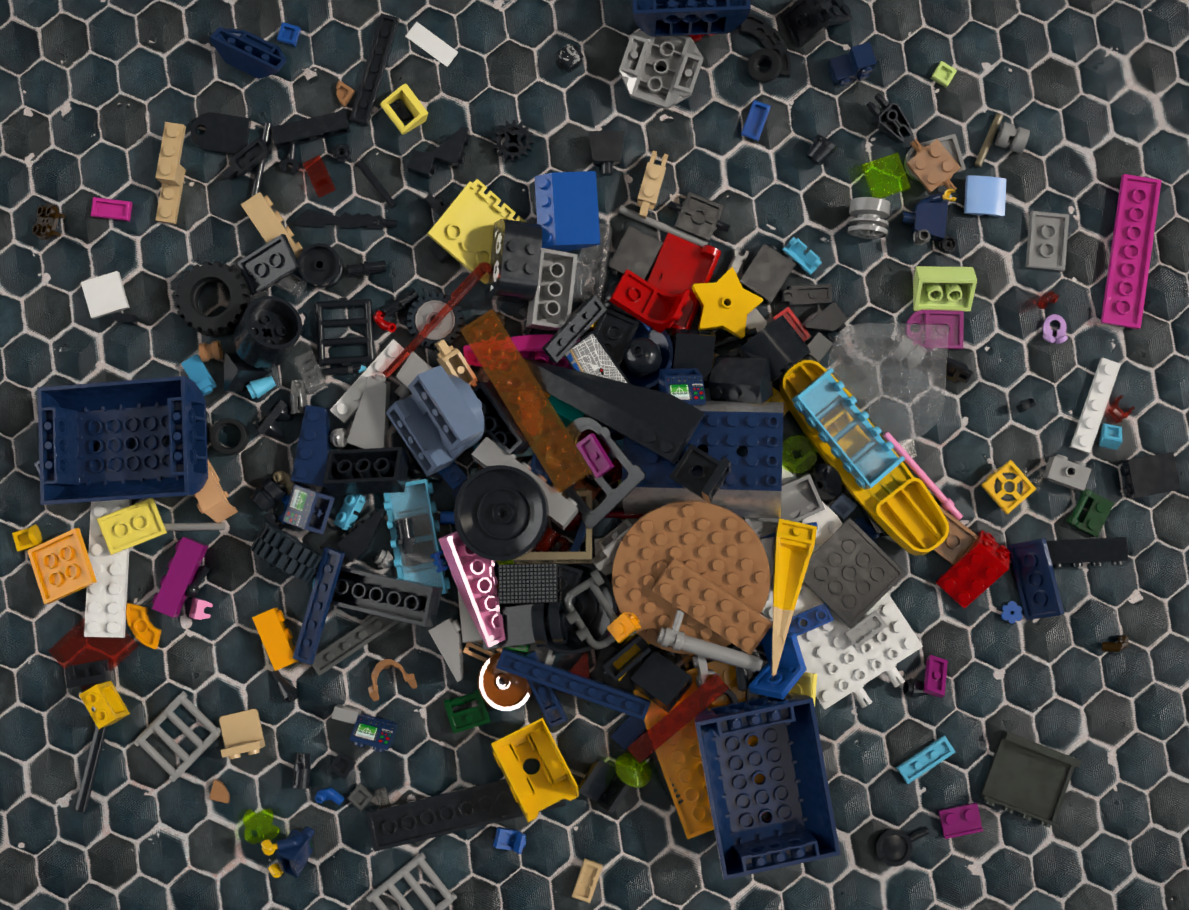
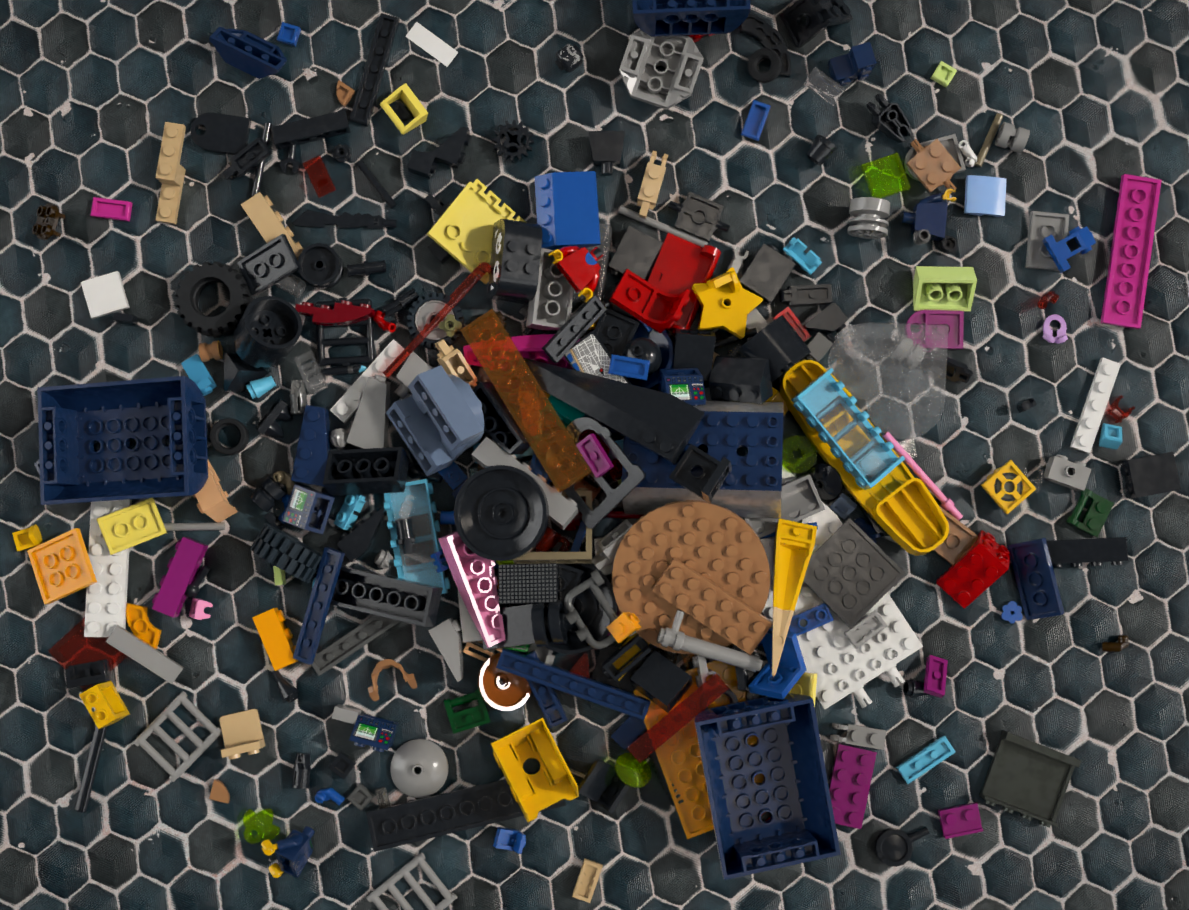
(144, 654): none -> light grey tile
(279, 576): none -> yellowish green tile
(343, 313): none -> dark red slope
(407, 507): none -> clear piece
(420, 754): none -> light grey dish
(450, 330): none -> olive plate
(579, 268): none -> red torso
(629, 367): none -> blue tile
(729, 278): none -> yellow tile
(824, 86): none -> clear plate
(851, 784): none -> magenta plate
(860, 735): none -> light grey hinge
(968, 153): none -> white arm
(1060, 251): none -> blue tile

